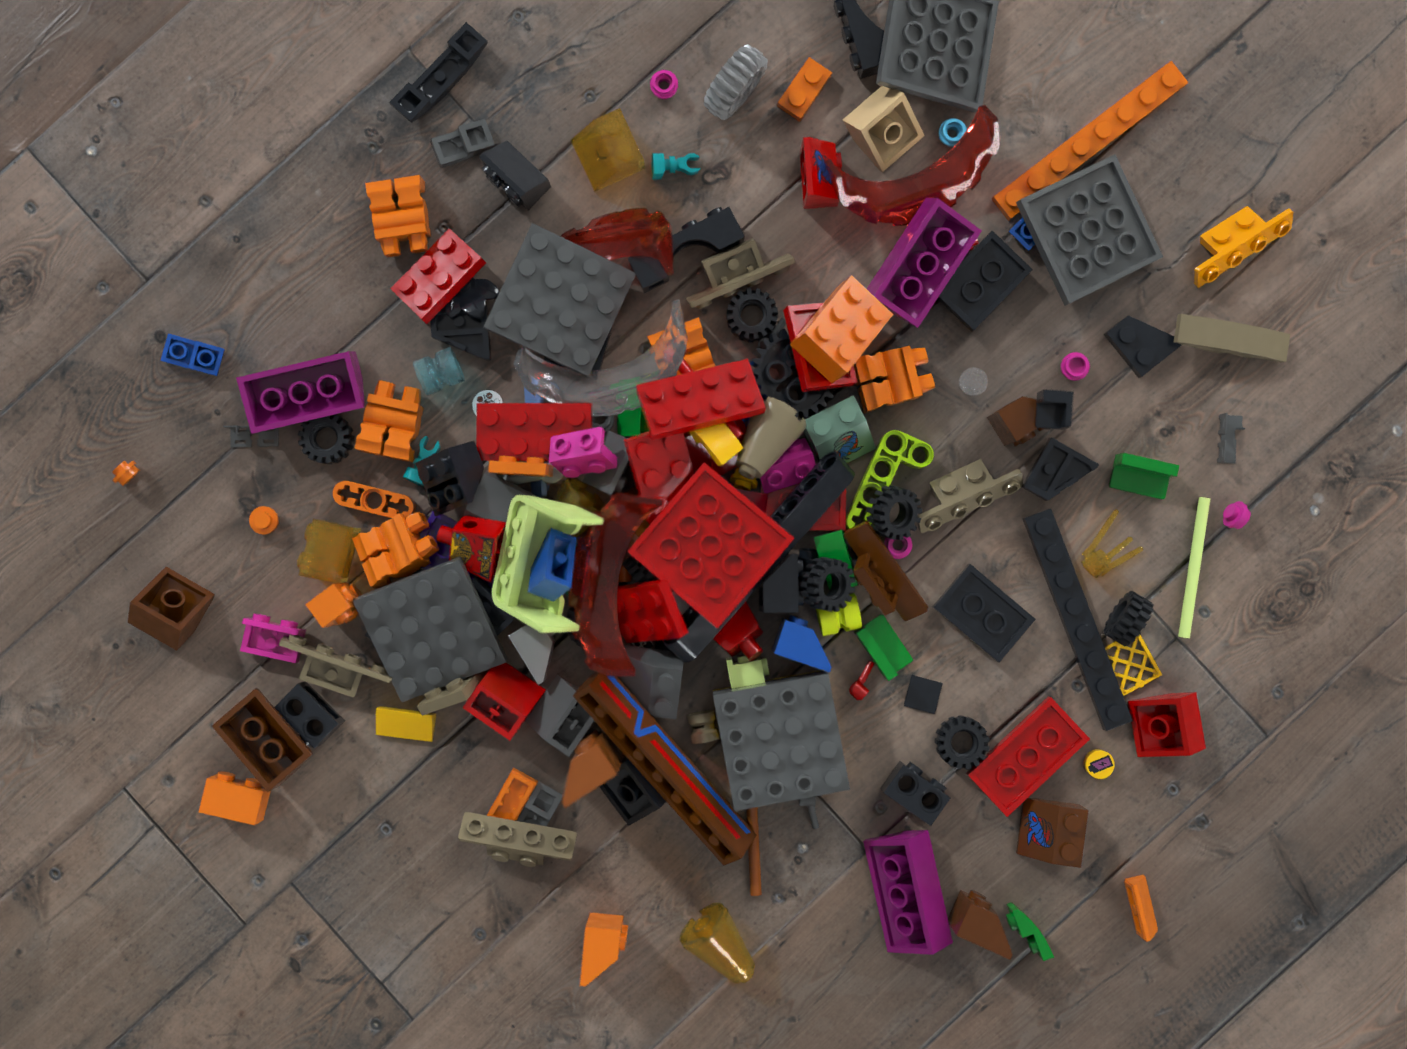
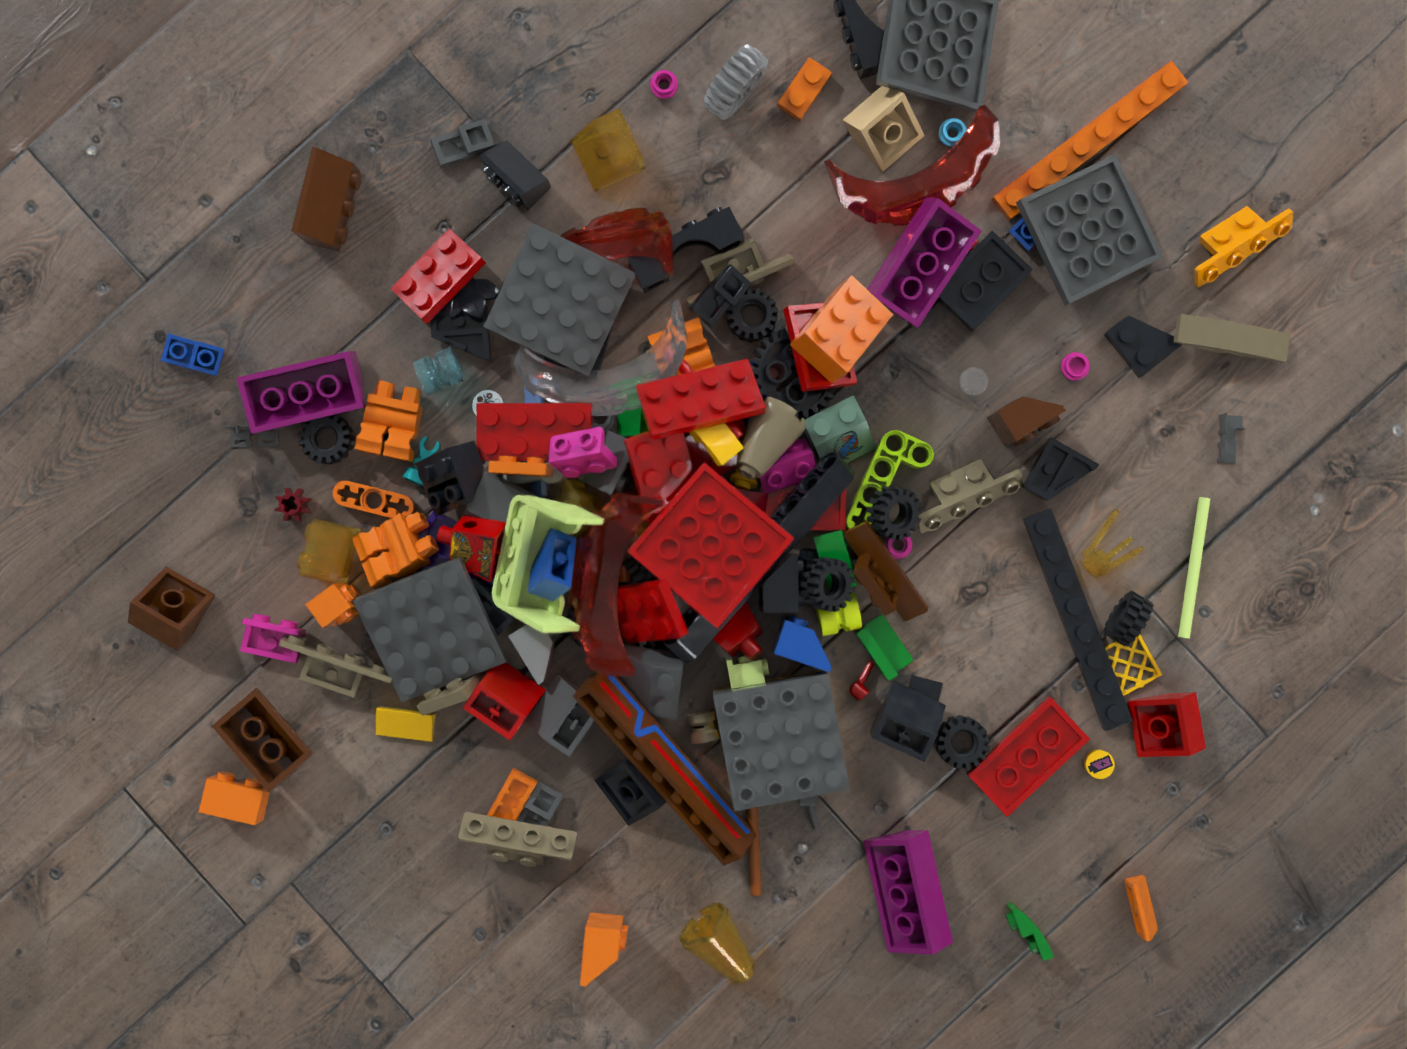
(125, 472): orange plate -> none
(263, 520): orange plate -> none
(285, 508): none -> dark red gear
(313, 708): black brick -> none
(326, 200): none -> reddish brown slope
(401, 224): orange hips -> none
(441, 75): black slope -> none
(592, 765): dark orange slope -> none
(660, 164): teal piece -> none
(719, 295): none -> black slope
(816, 182): red slope -> none
(900, 374): orange hips -> none
(908, 721): none -> black slope
(912, 797): black brick -> none
(978, 923): reddish brown slope -> none
(983, 613): black plate -> none
(1052, 831): reddish brown slope -> none
(1054, 409): black panel -> none
(1142, 475): green panel -> none
(1236, 515): dark pink plate -> none

